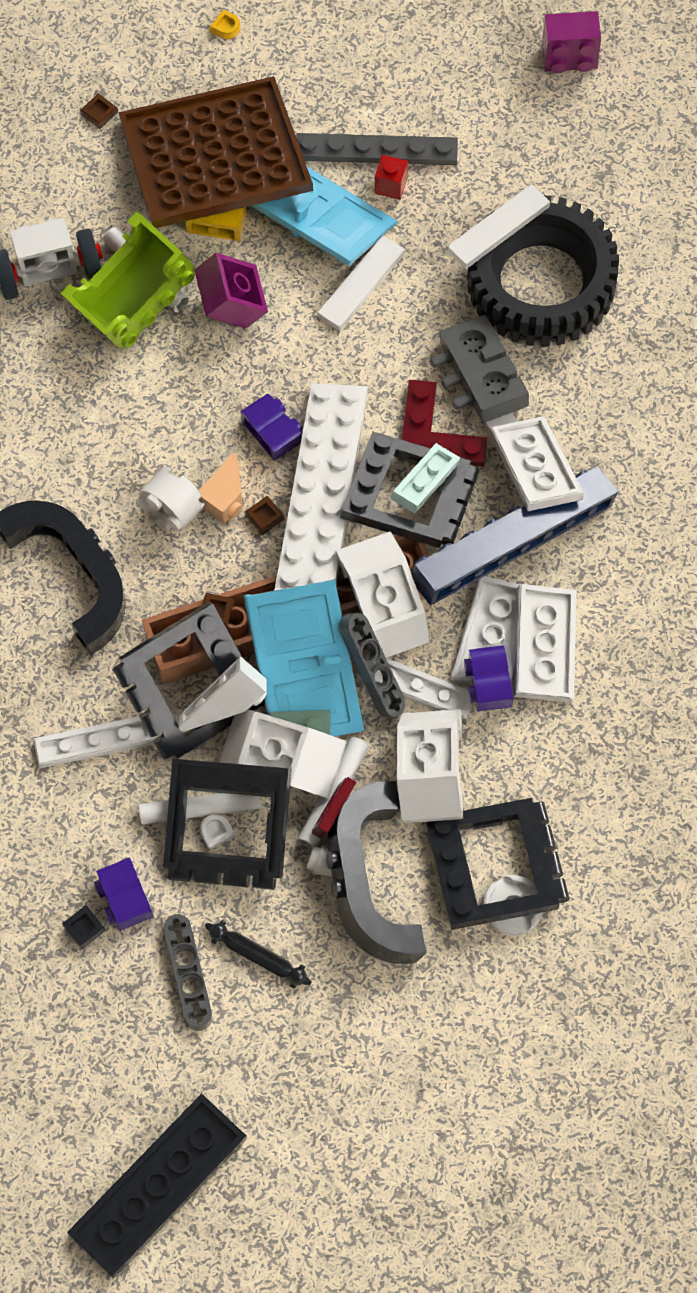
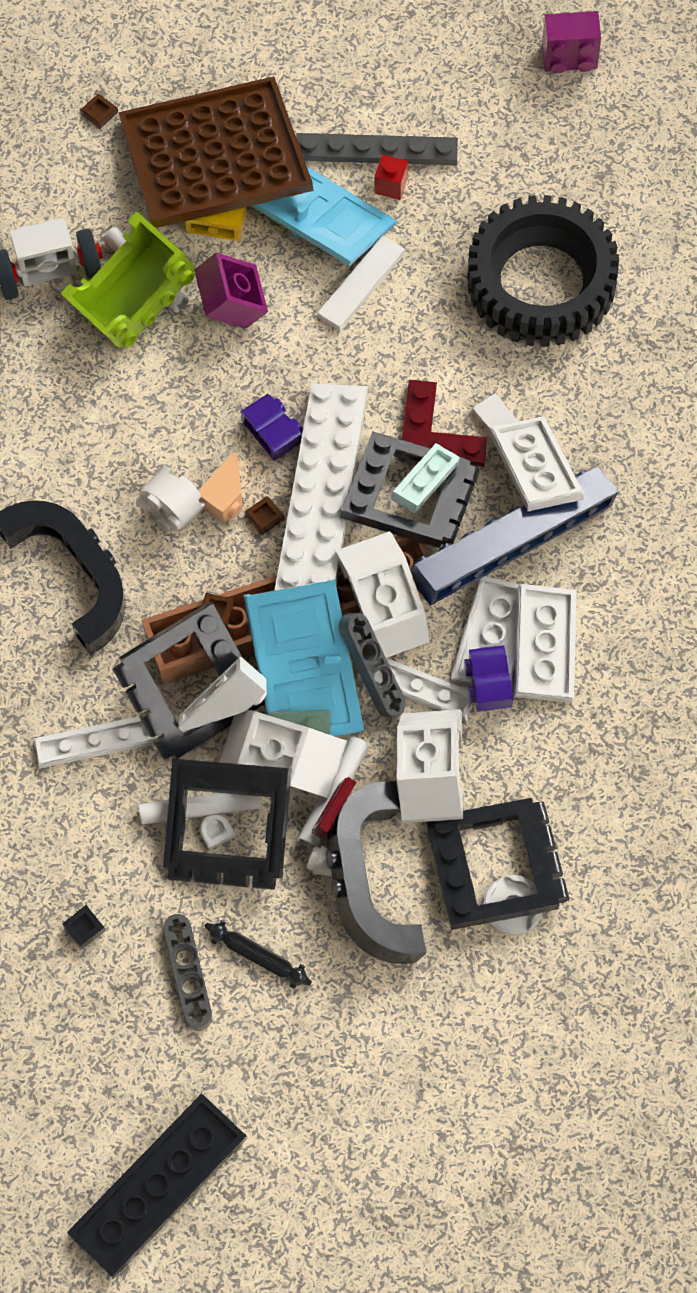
(124, 894): dark purple brick -> none
(225, 25): yellow tile -> none
(481, 369): dark grey piece -> none
(498, 226): white tile -> none

